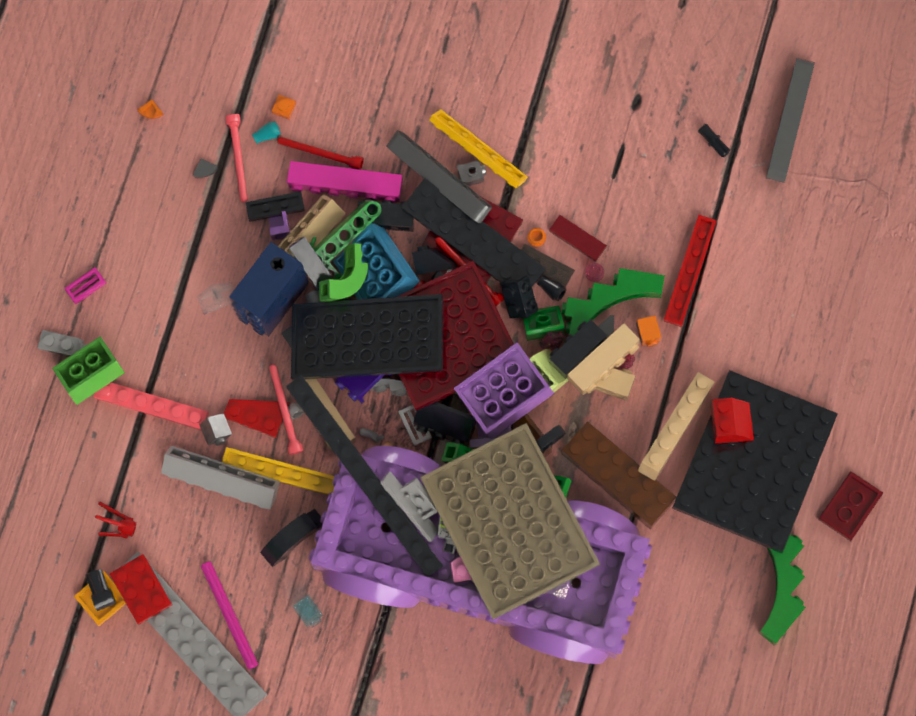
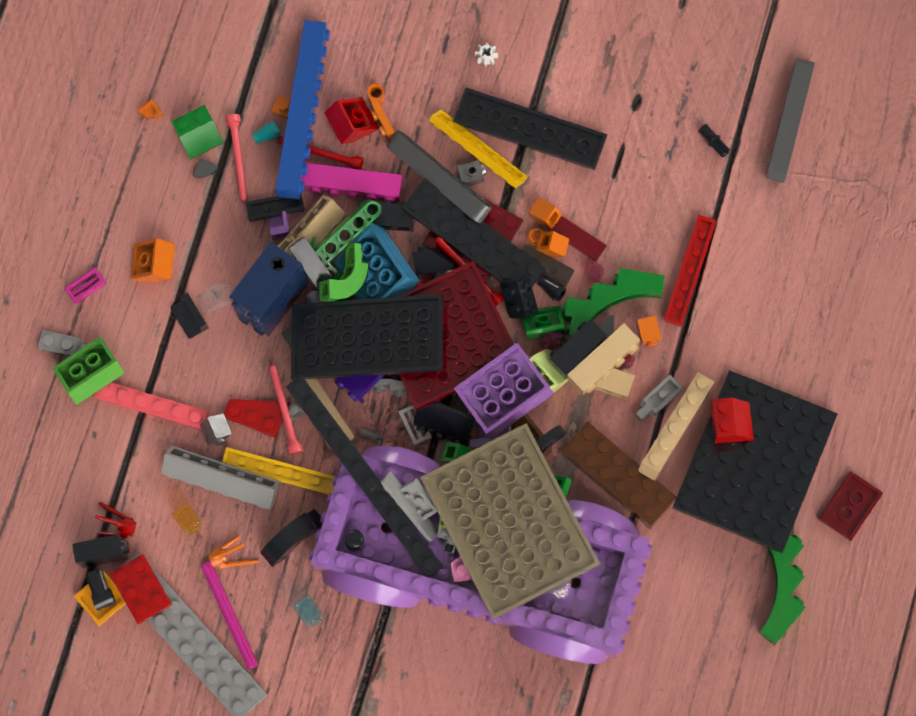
(100, 551): none -> black brick
(153, 260): none -> orange slope
(187, 519): none -> clear yellow brick
(189, 317): none -> black panel
(197, 132): none -> green slope
(219, 556): none -> orange plant
(301, 110): none -> blue brick
(351, 119): none -> red slope
(354, 540): none -> black piece
(377, 111): none -> orange plate
(487, 50): none -> white gear
(530, 128): none -> black plate
(544, 213): none -> orange brick
(552, 244): none -> orange brick
(659, 398): none -> light grey hinge

